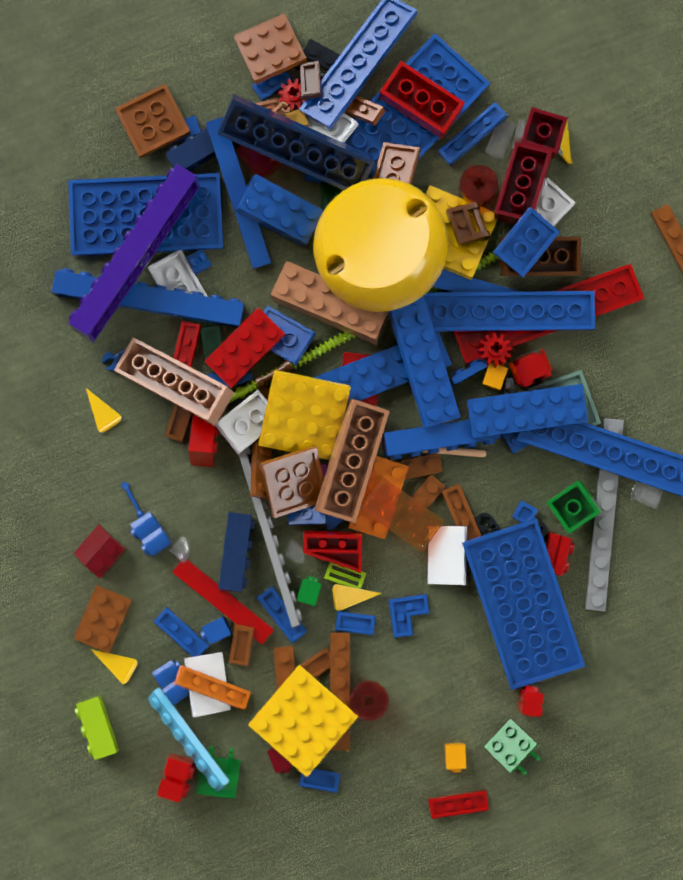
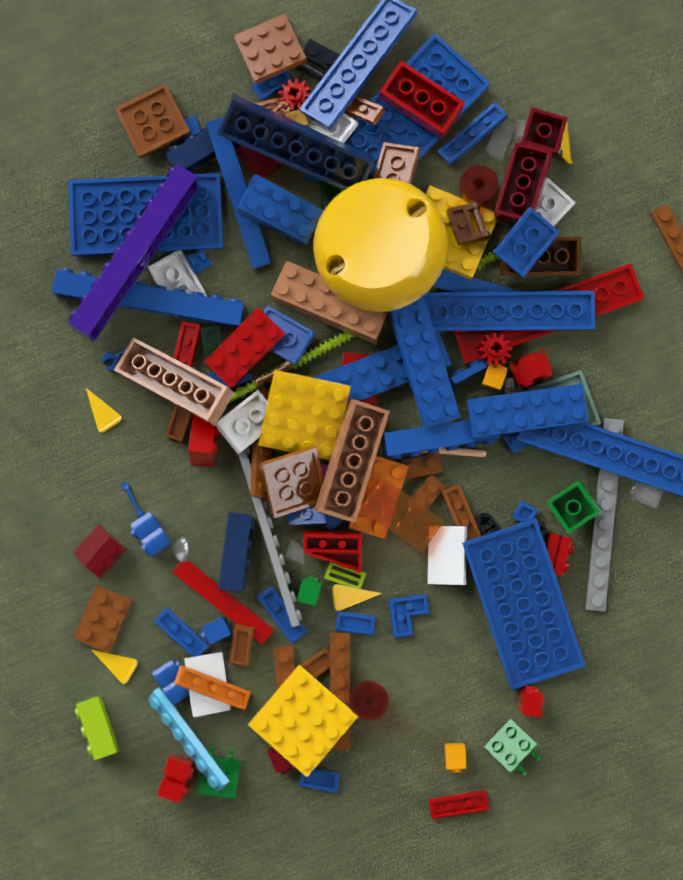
(310, 80): tile -> none

